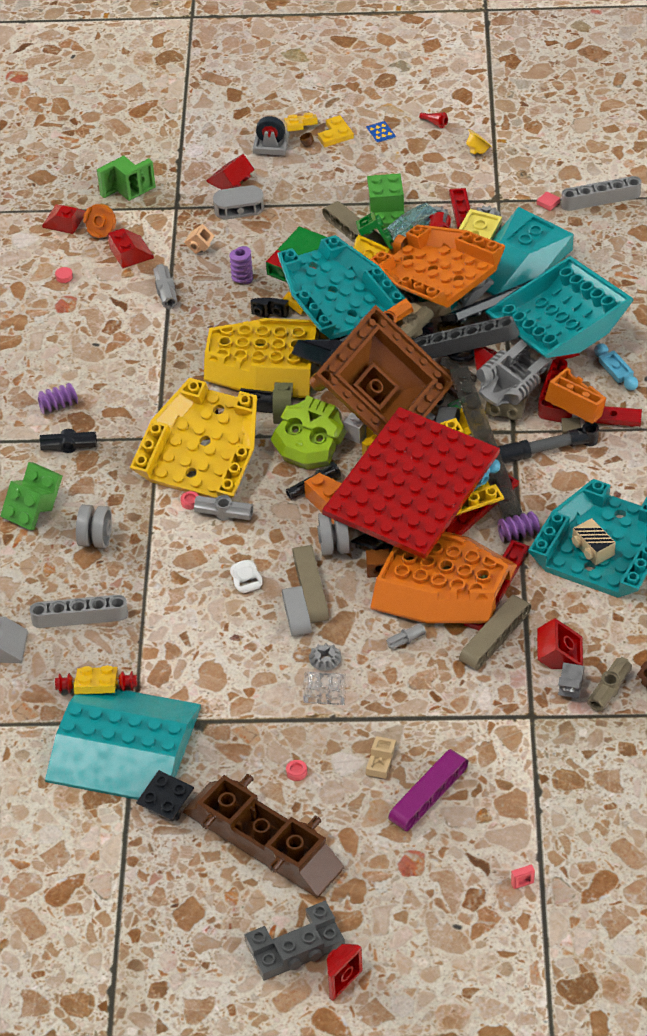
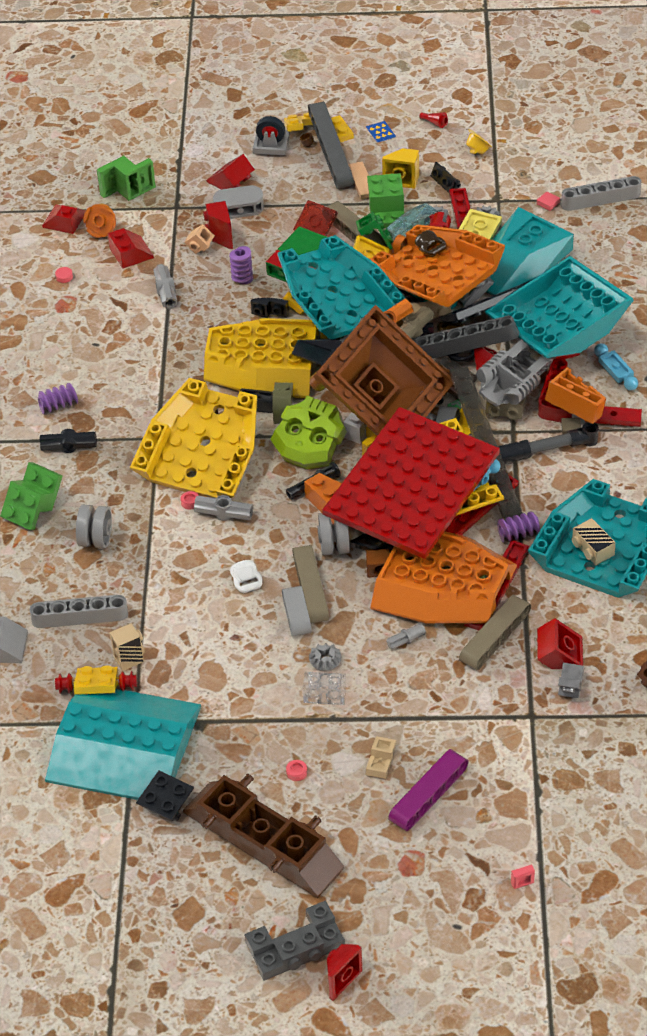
(127, 646): none -> tan brick
(219, 223): none -> red slope
(316, 218): none -> clear red tile
(330, 145): none -> dark grey beam
(360, 179): none -> light nougat tile
(404, 162): none -> yellow slope
(428, 239): none -> dark brown piece
(444, 178): none -> black hinge
(609, 684): dark tan piece -> none

